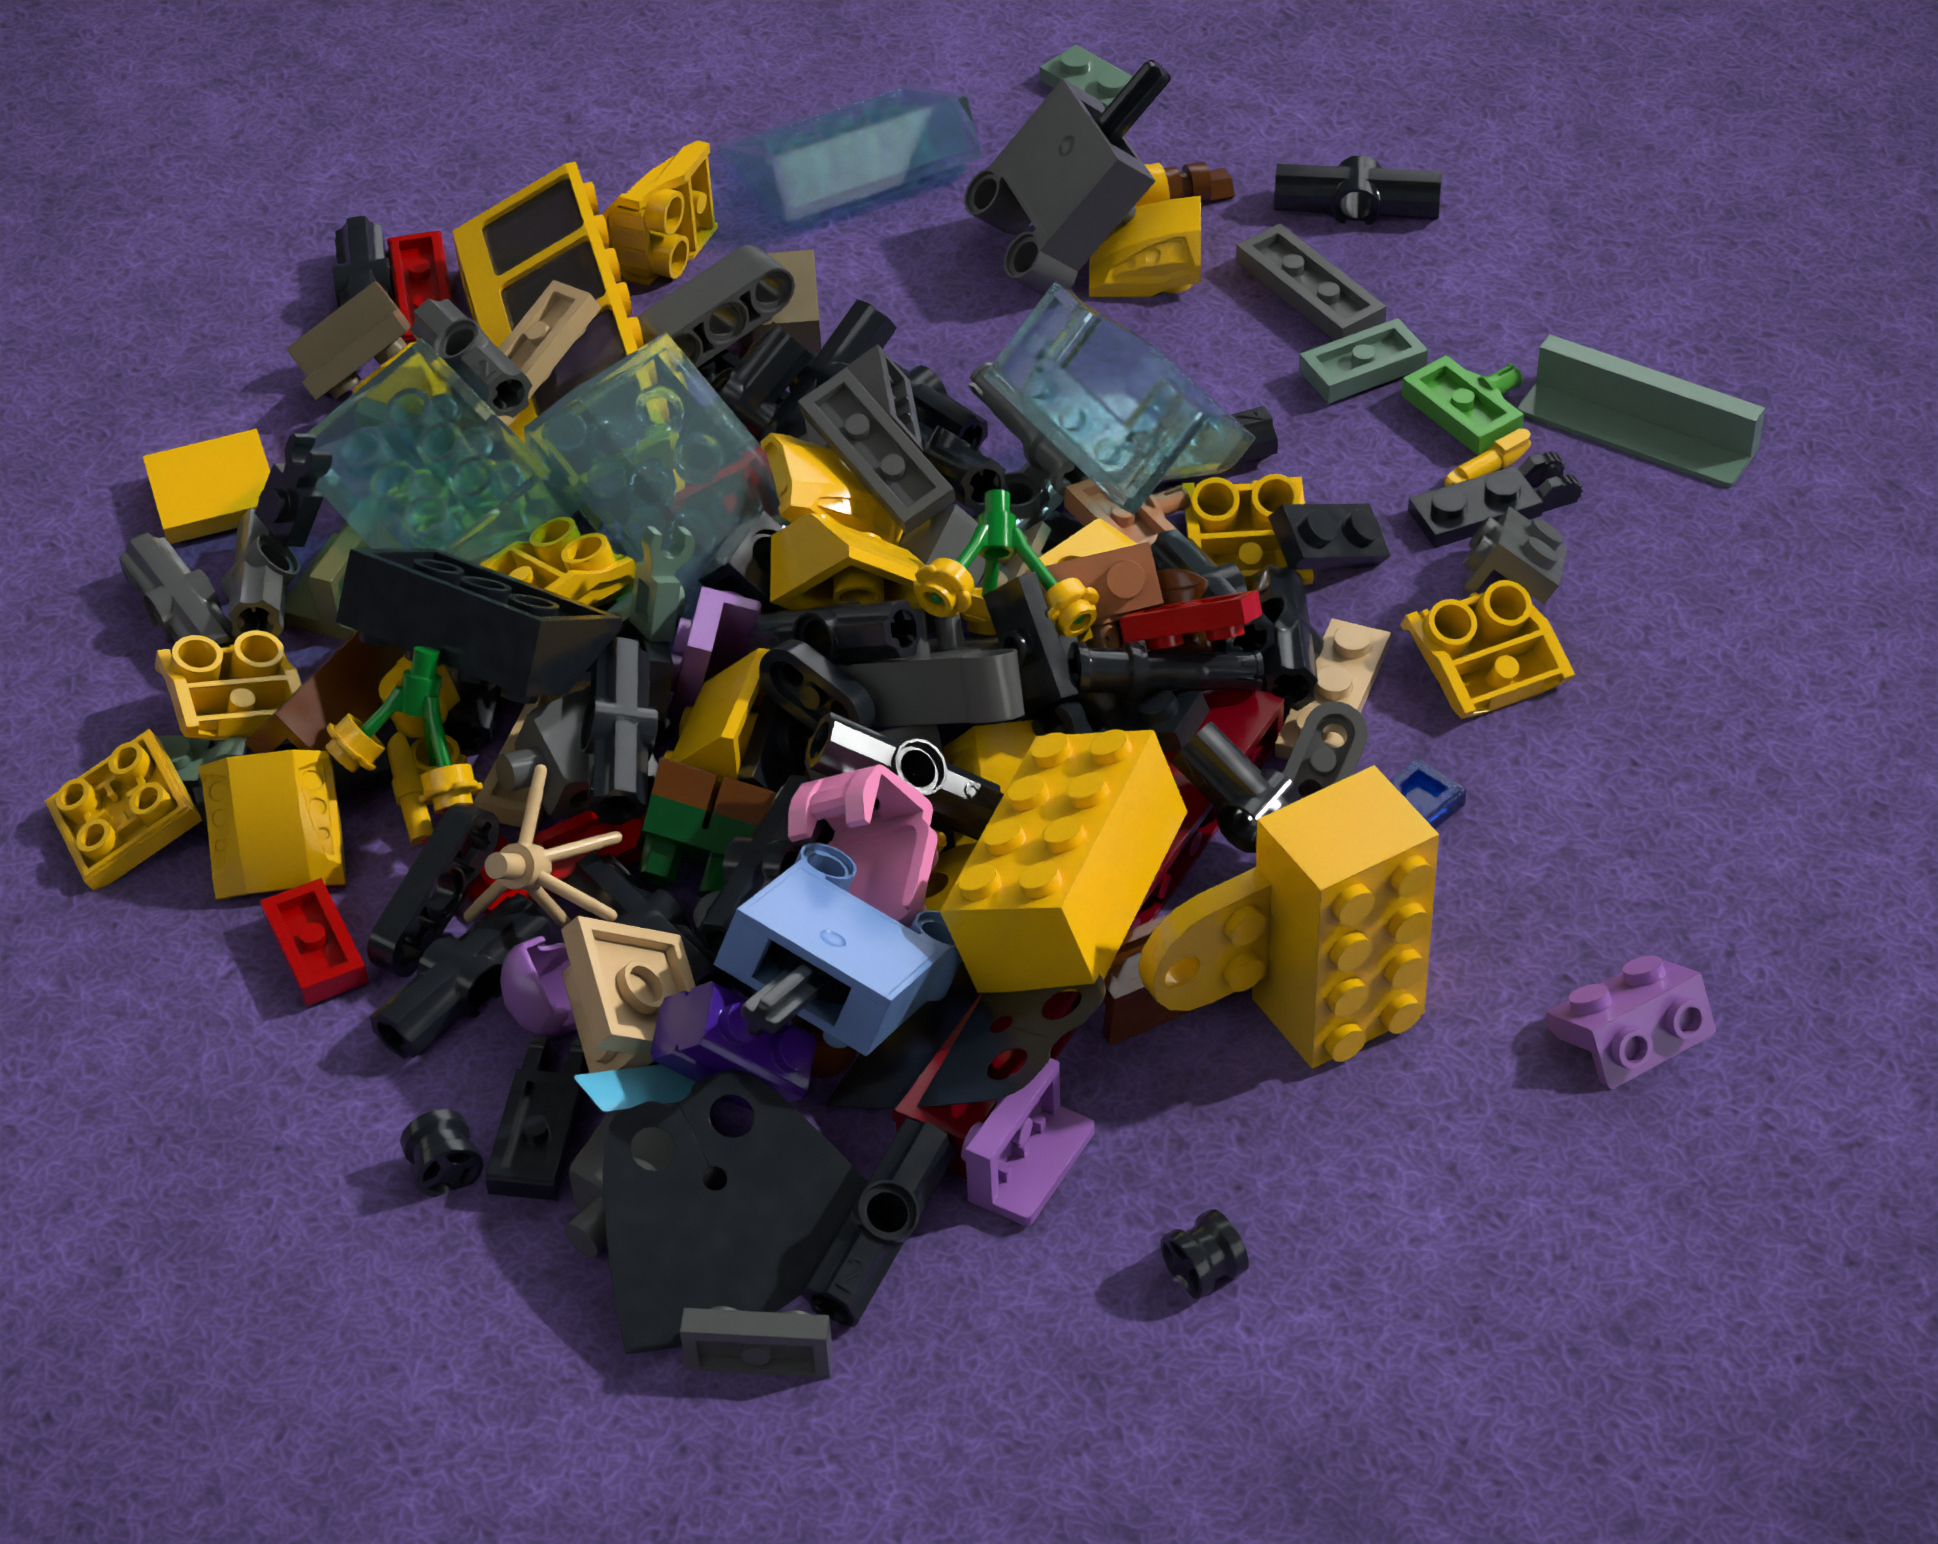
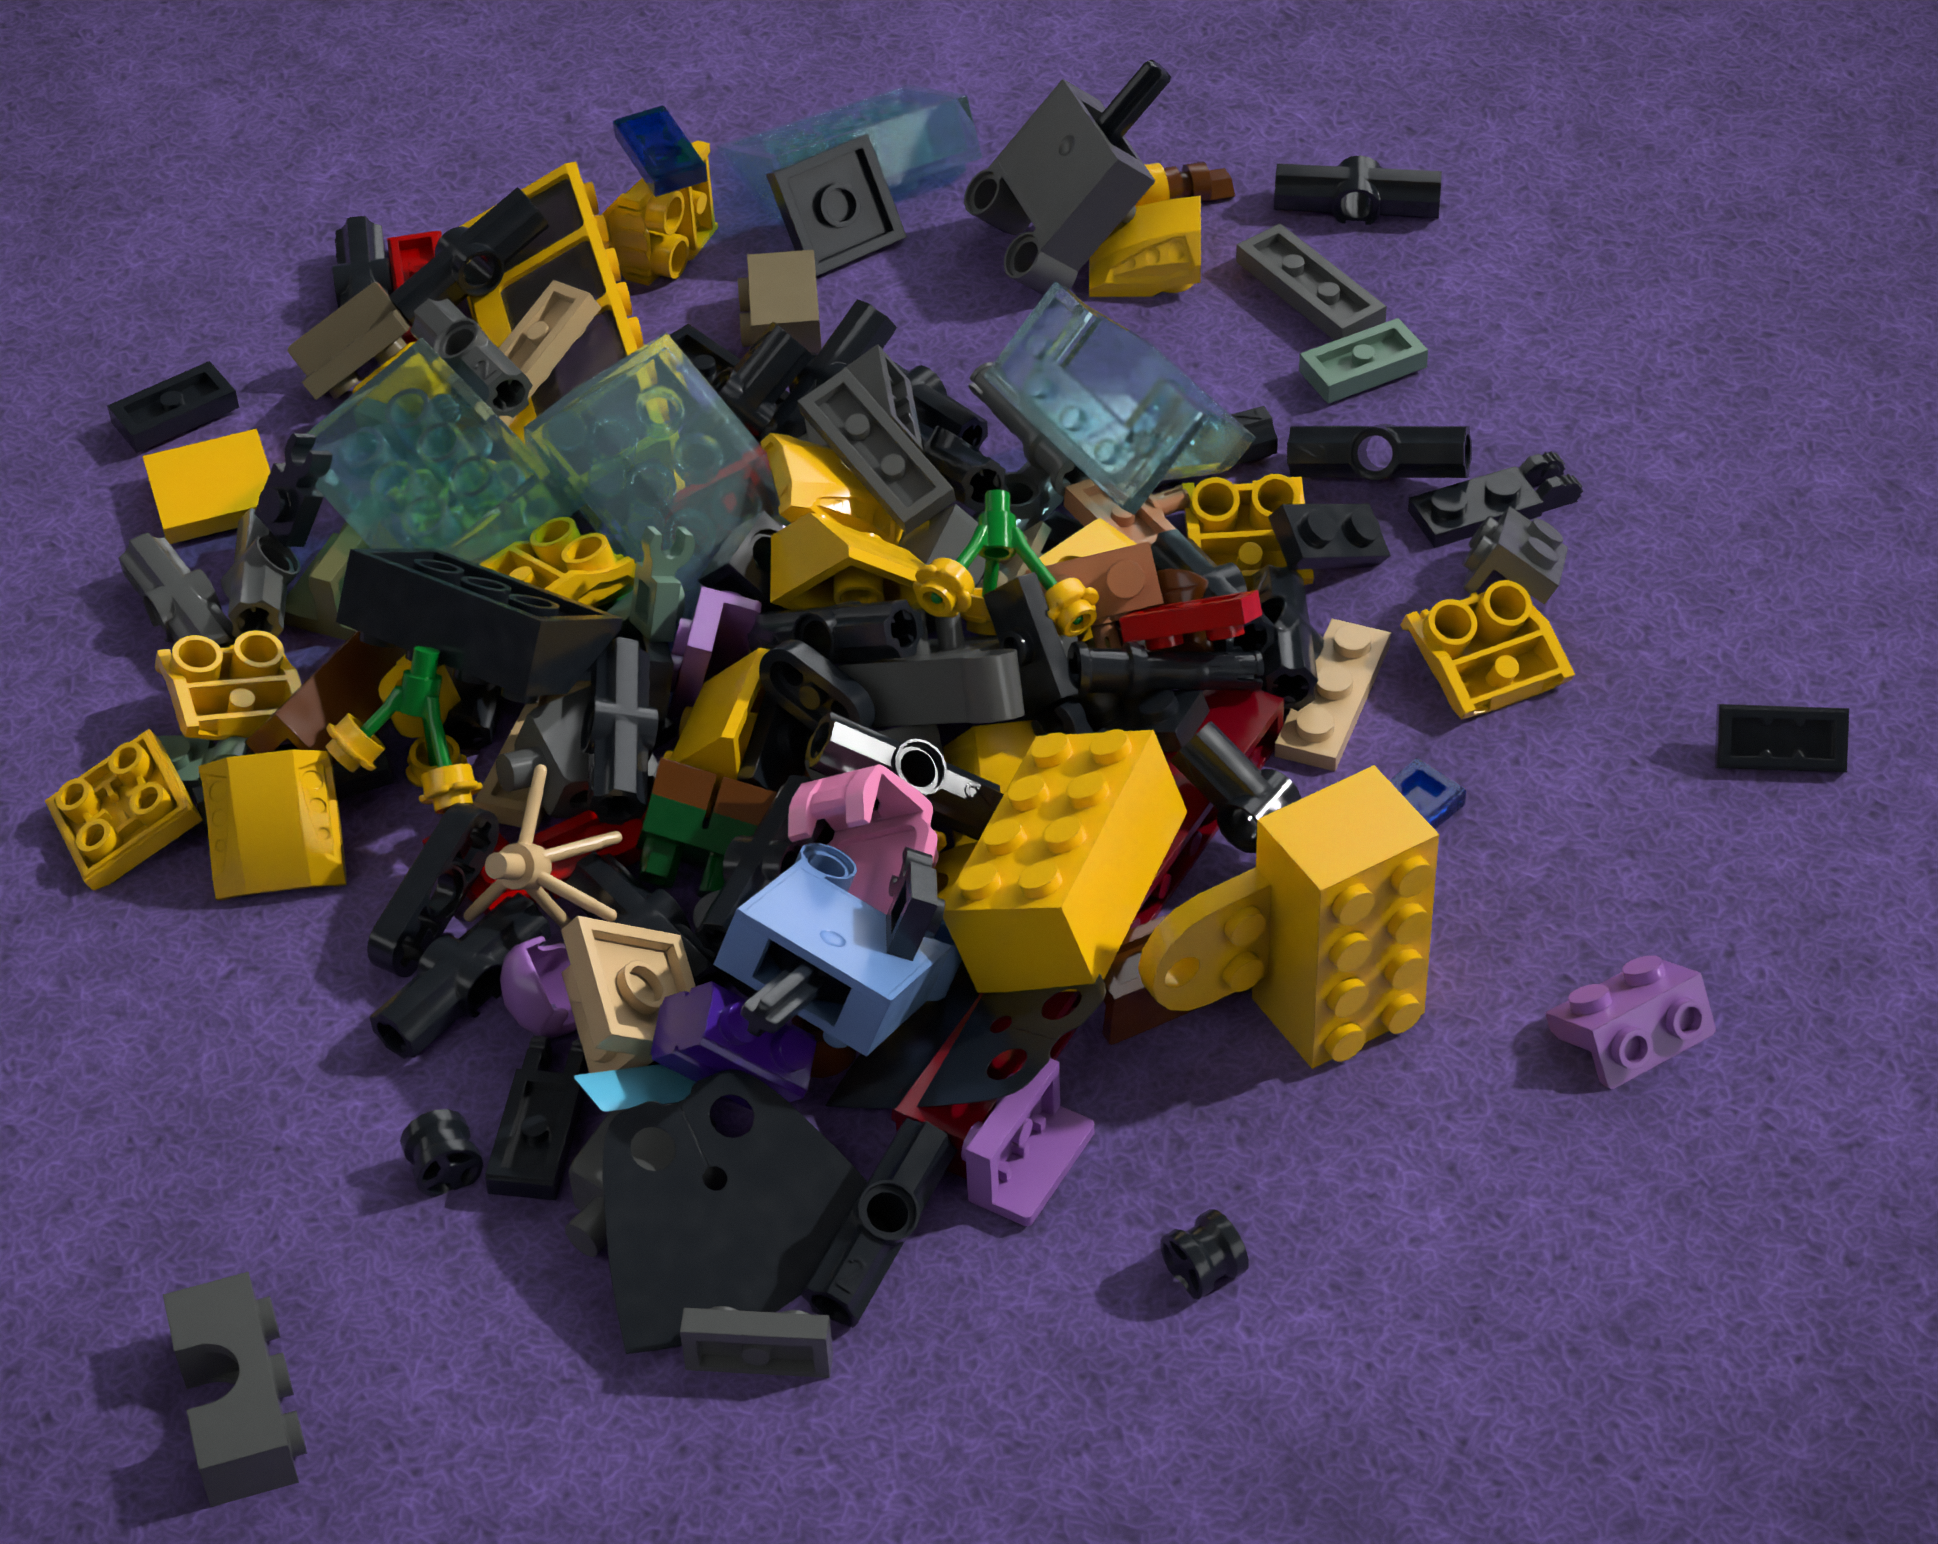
(173, 406): none -> black plate
(244, 1437): none -> dark grey arch
(314, 941): red plate -> none
(407, 789): yellow piece -> none
(486, 243): none -> black piece
(660, 150): none -> clear blue plate
(720, 304): dark grey beam -> none
(837, 203): none -> black plate
(915, 905): none -> black plate
(1085, 72): sand green plate -> none
(1315, 763): dark grey plate -> none
(1415, 450): none -> black piece
(1466, 402): bright green plate -> none
(1500, 455): yellow piece -> none
(1643, 412): sand green panel -> none
(1781, 738): none -> black plate

